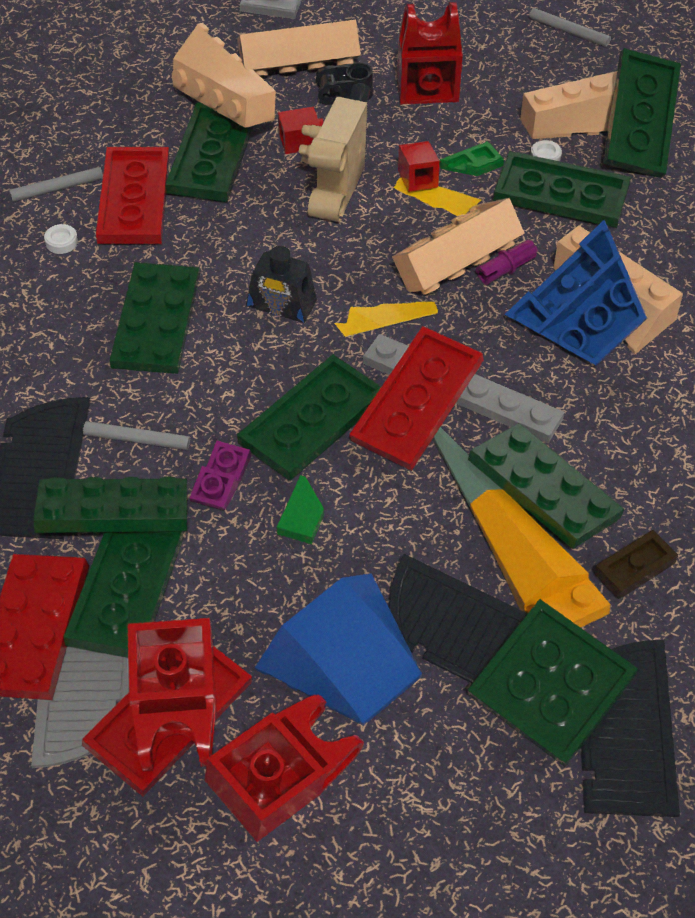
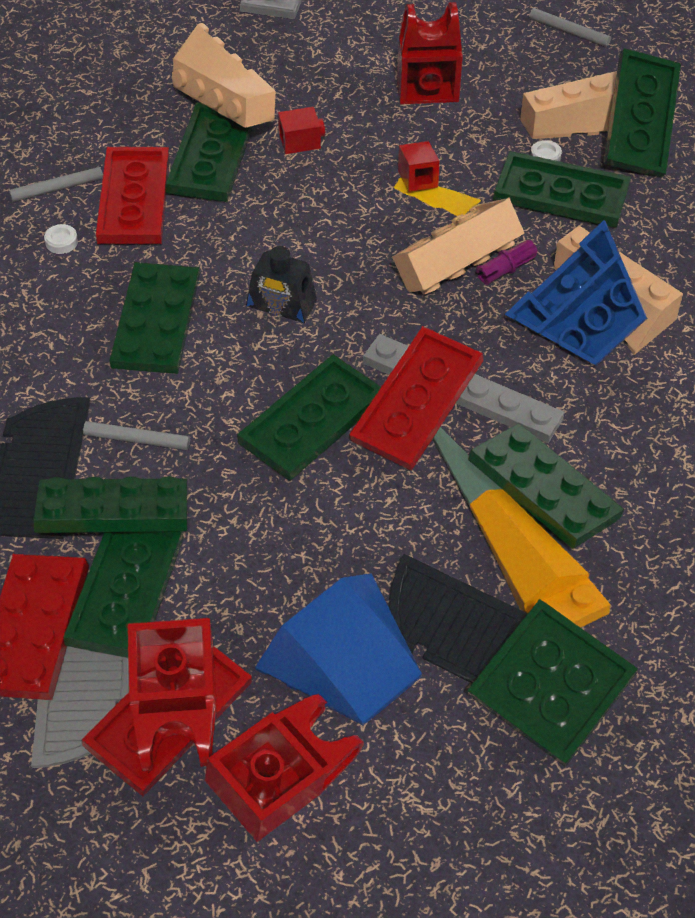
(221, 475): magenta slope -> none
(300, 47): light nougat wedge -> none
(302, 513): green tile -> none
(337, 154): tan piece -> none
(343, 79): black piece -> none
(370, 318): yellow sticker -> none
(473, 160): green tile -> none
(635, 743): black piece -> none
(636, 564): dark brown plate -> none

